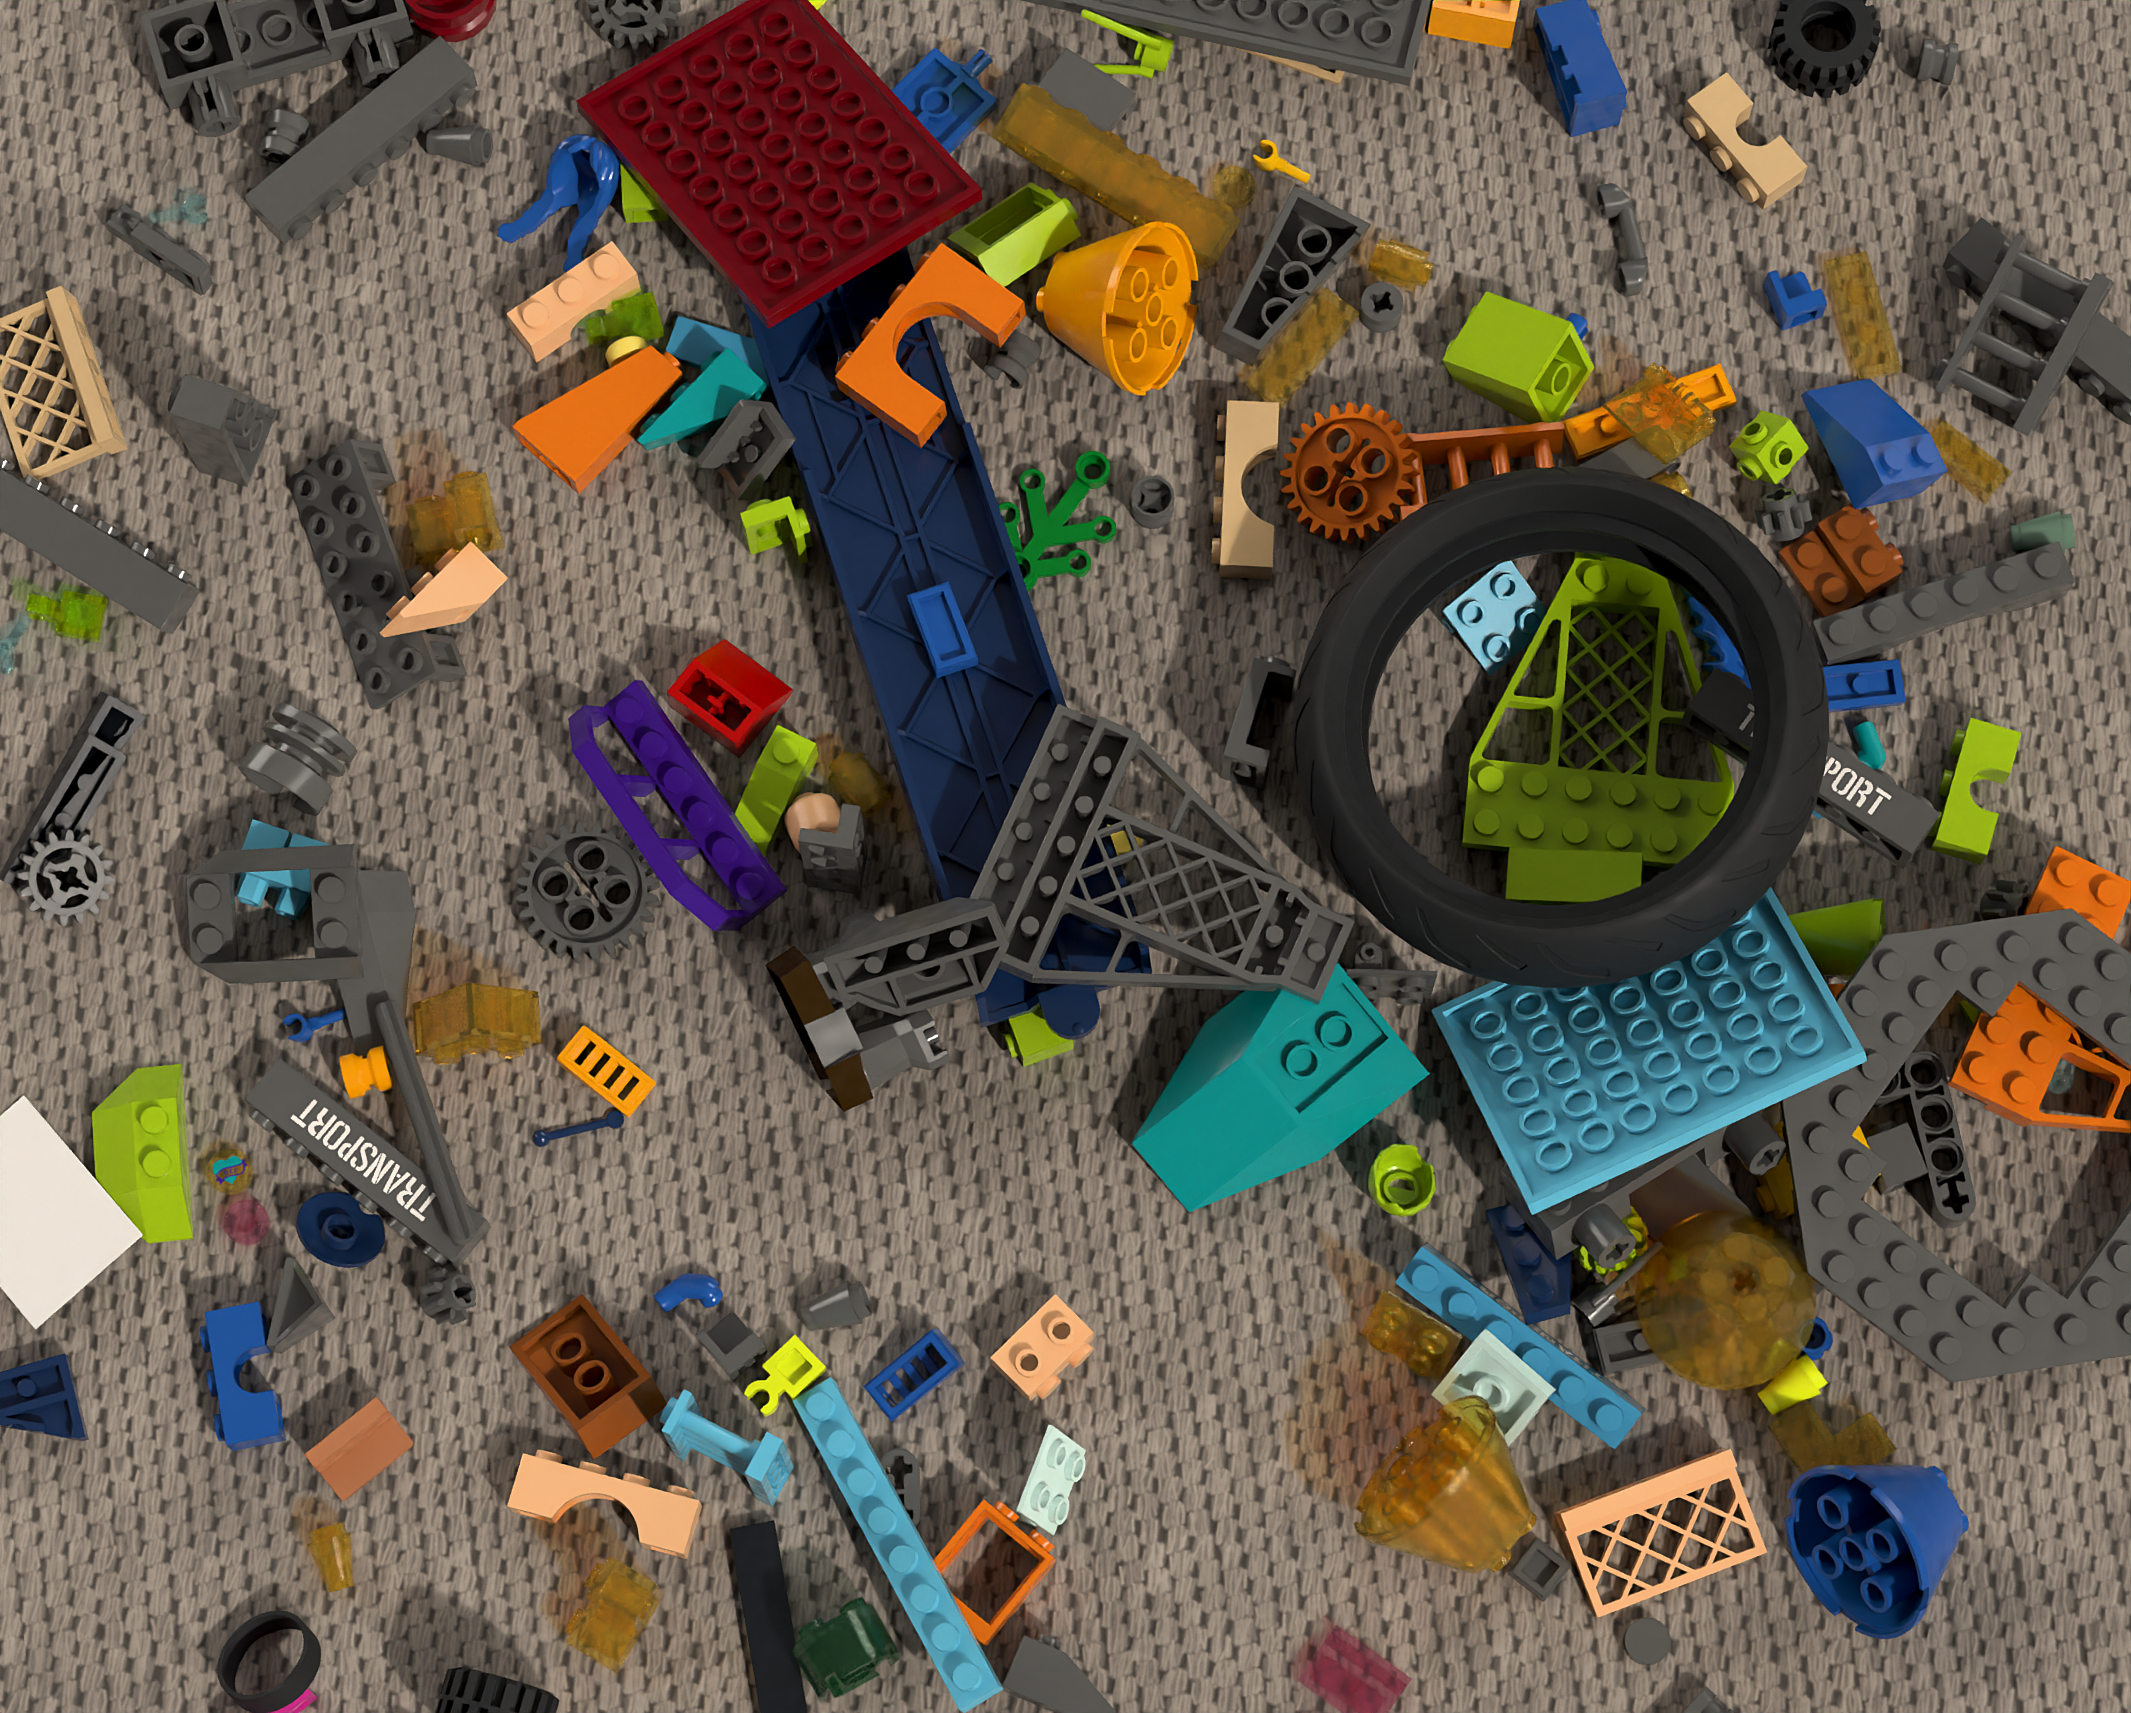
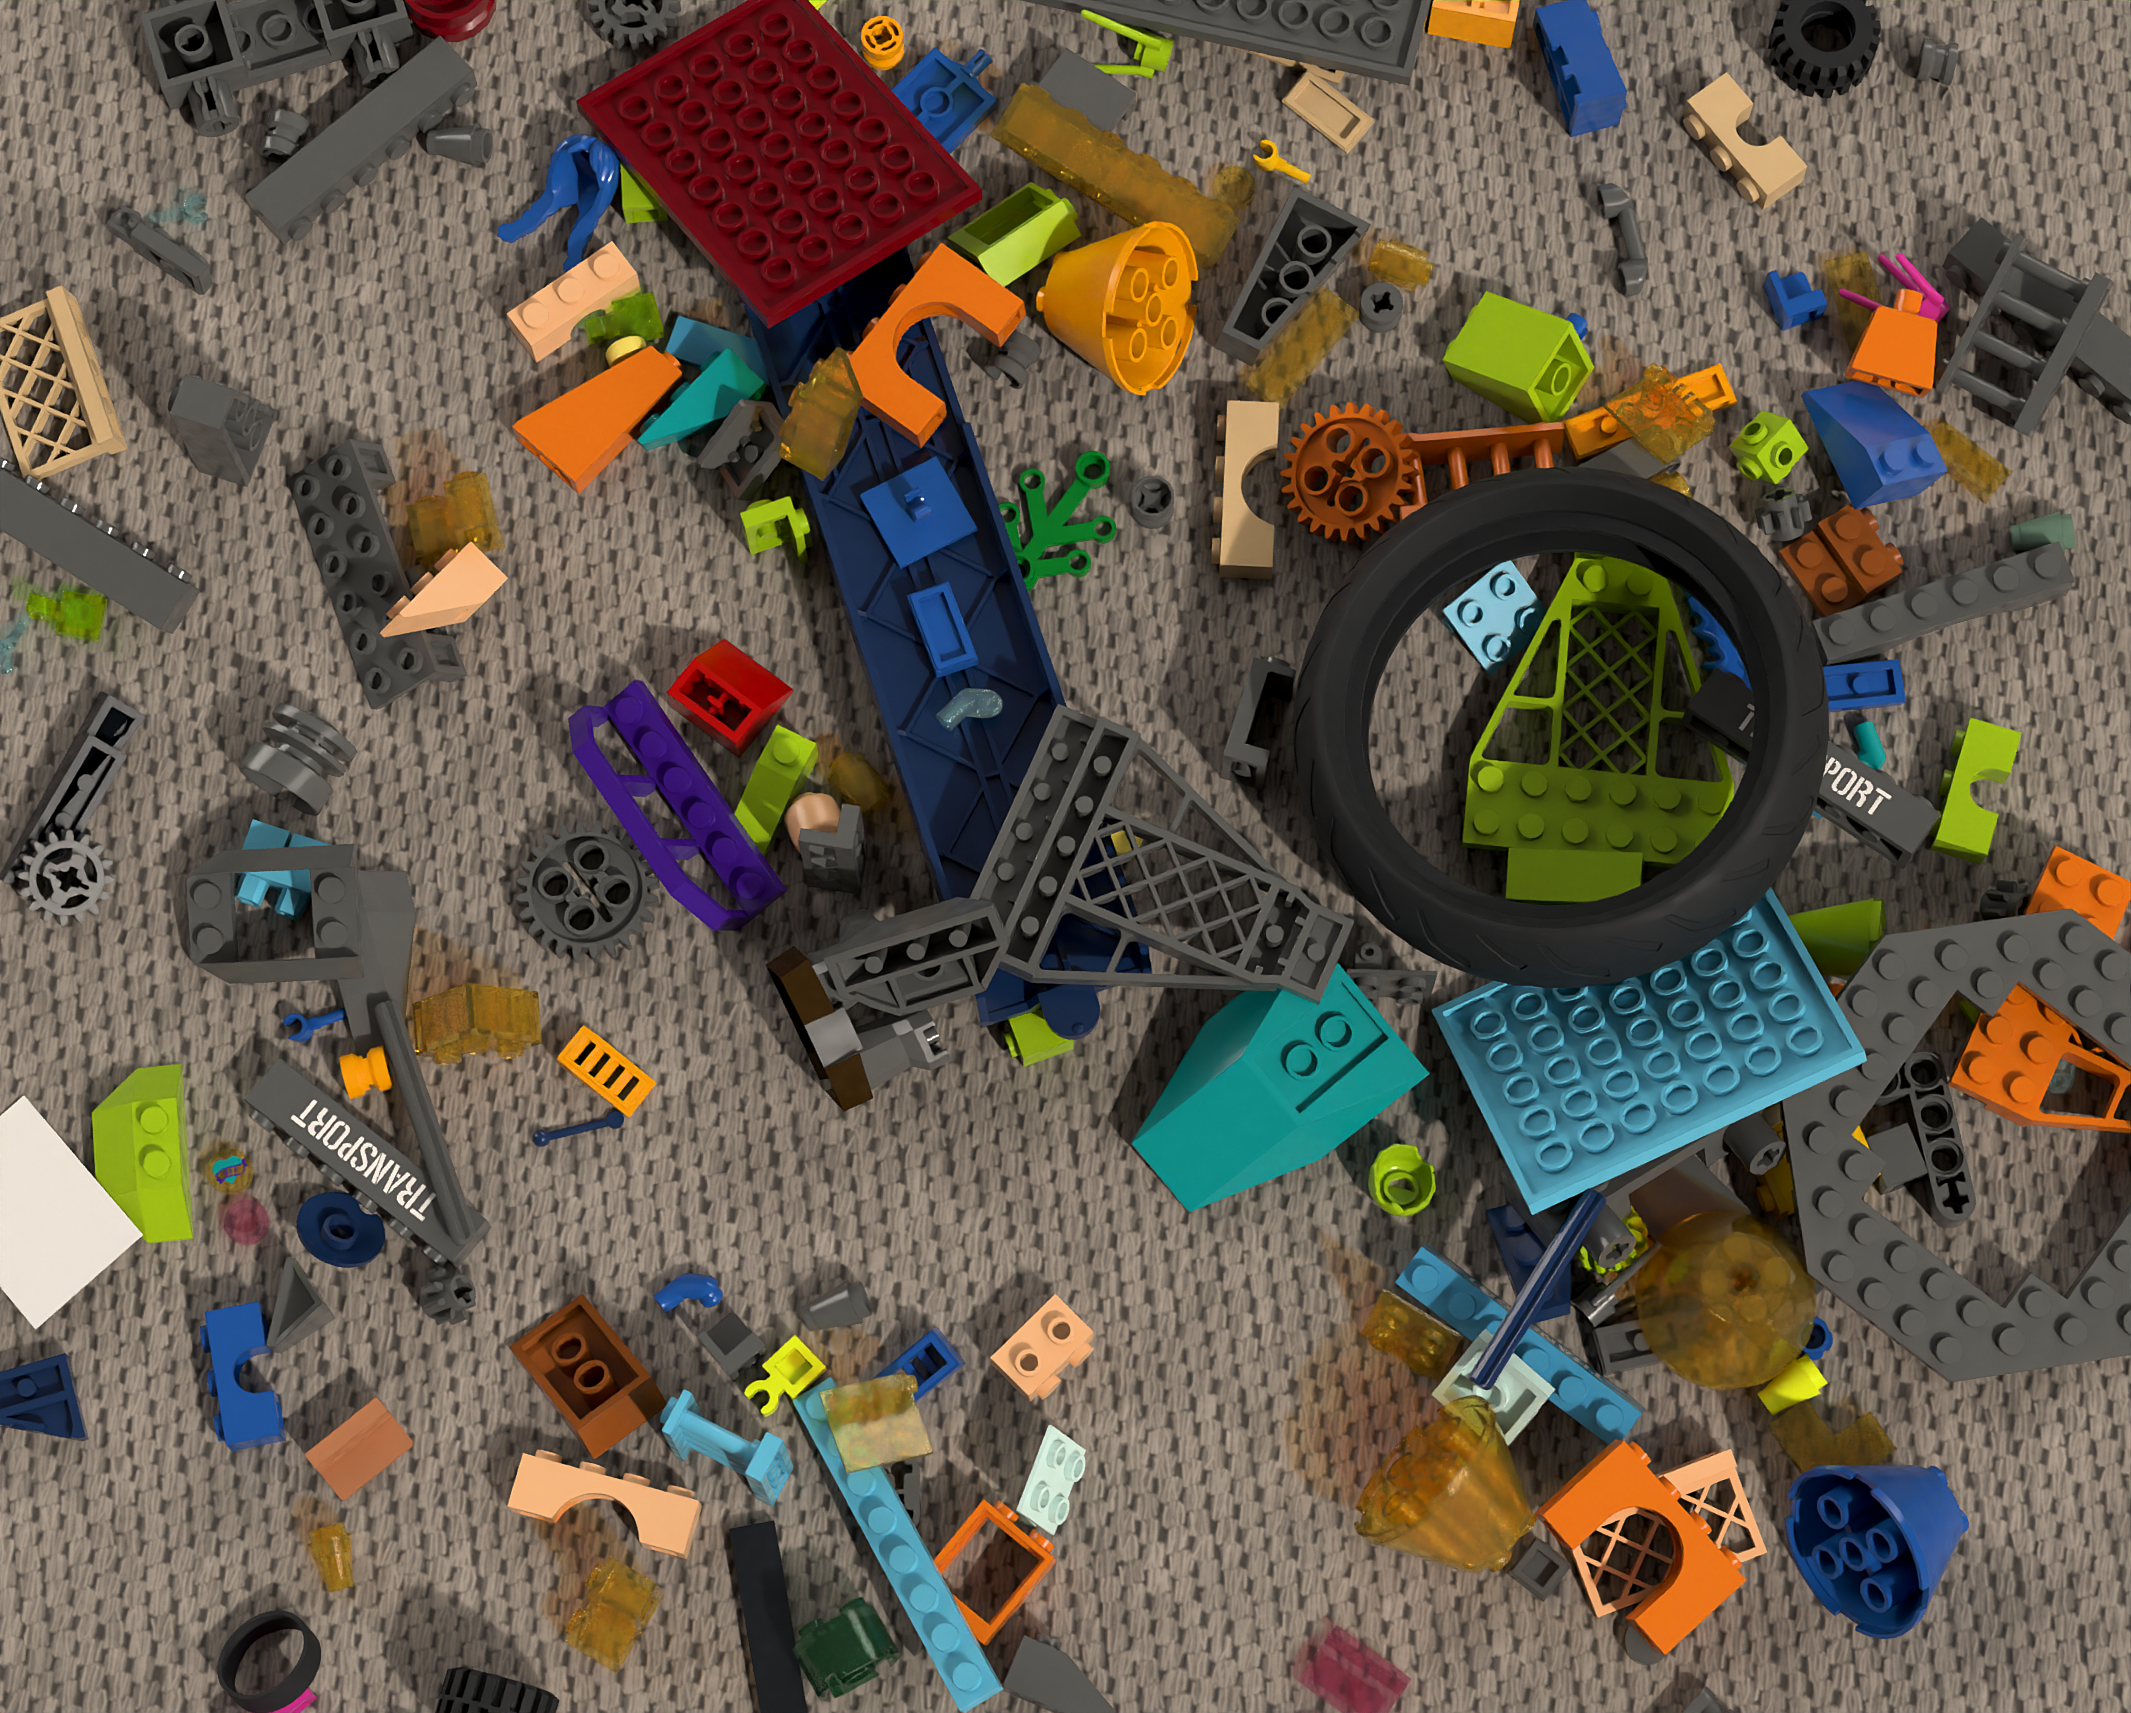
(822, 416): none -> clear yellow slope
(876, 1422): none -> clear yellow hinge
(883, 53): none -> light orange wheel
(918, 512): none -> blue piece
(970, 703): none -> clear light blue arm
(1327, 111): none -> tan tile
(1537, 1289): none -> dark blue axle
(1700, 1571): none -> orange arch
(1897, 348): none -> orange torso
(1932, 304): none -> dark pink plant

